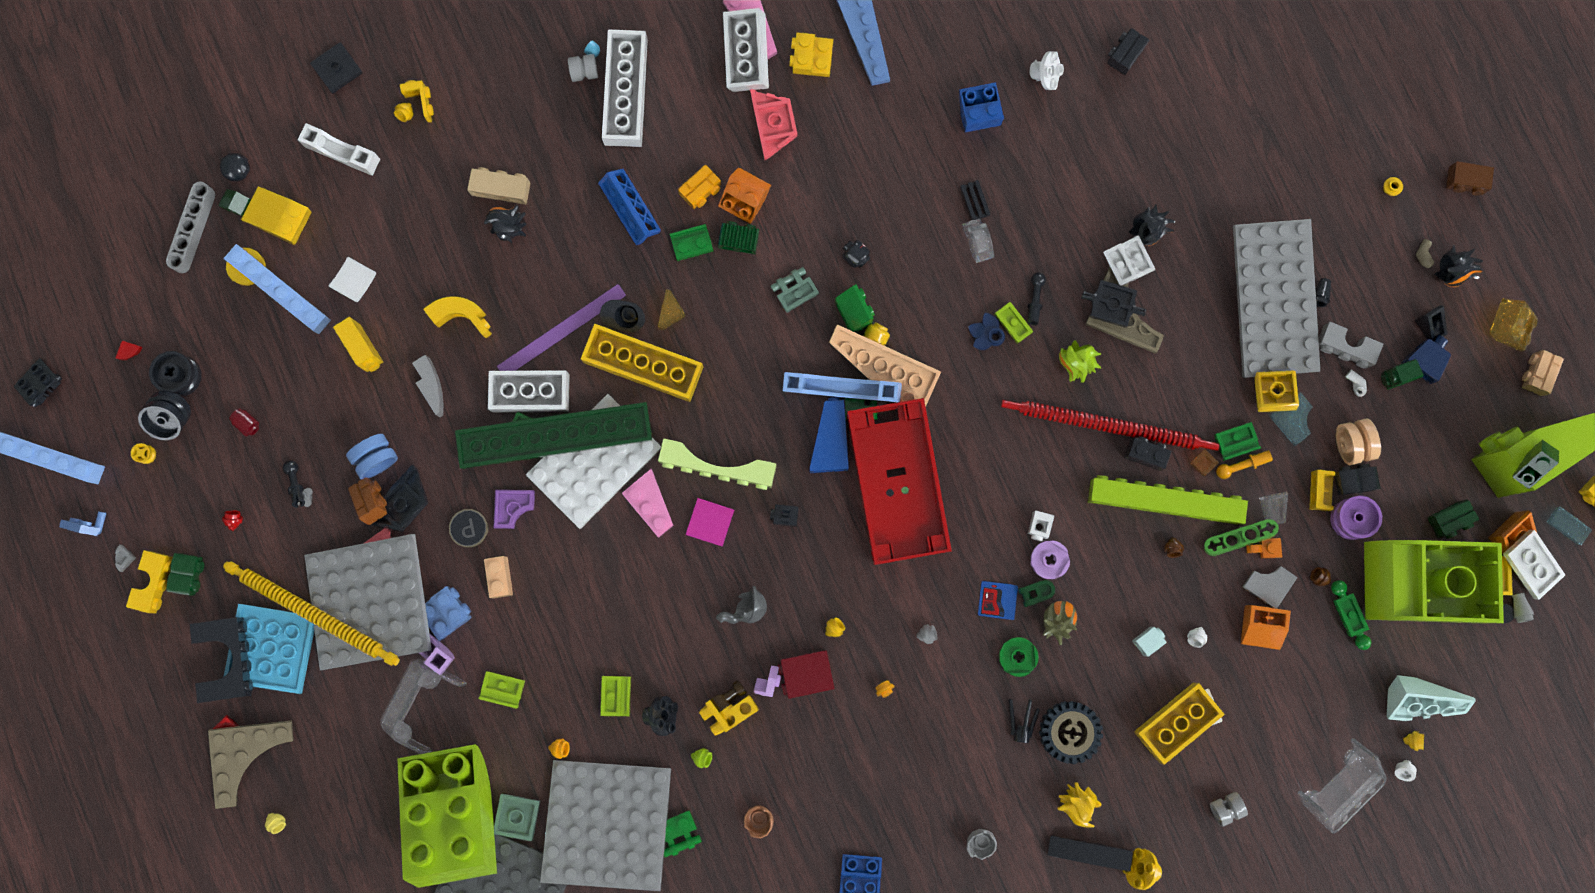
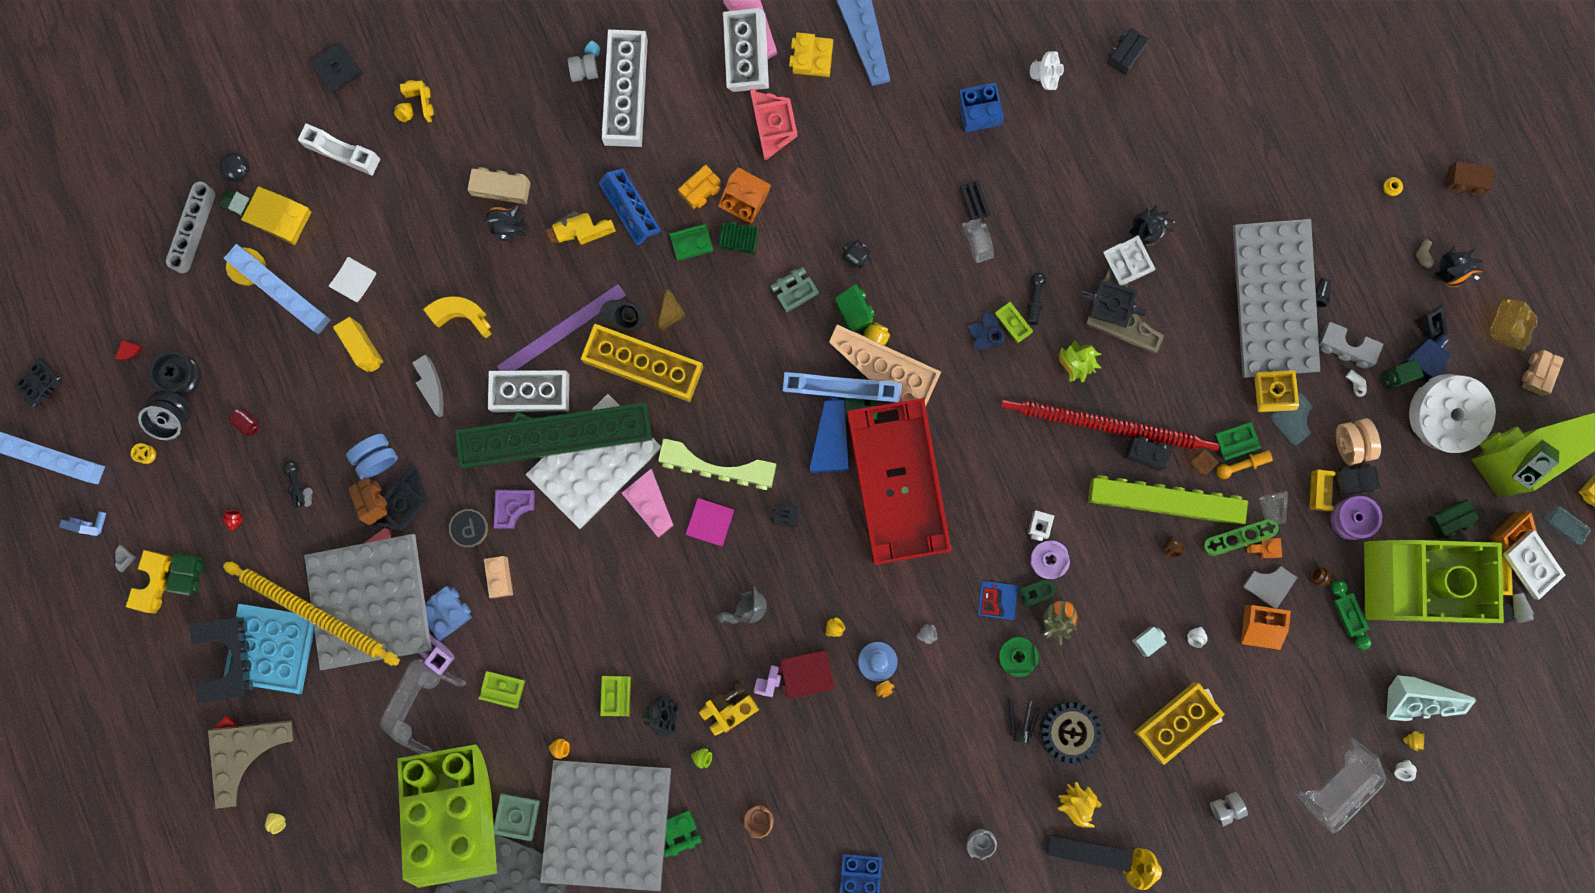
(580, 226): none -> yellow plate
(877, 661): none -> medium blue plate
(1469, 423): none -> white brick

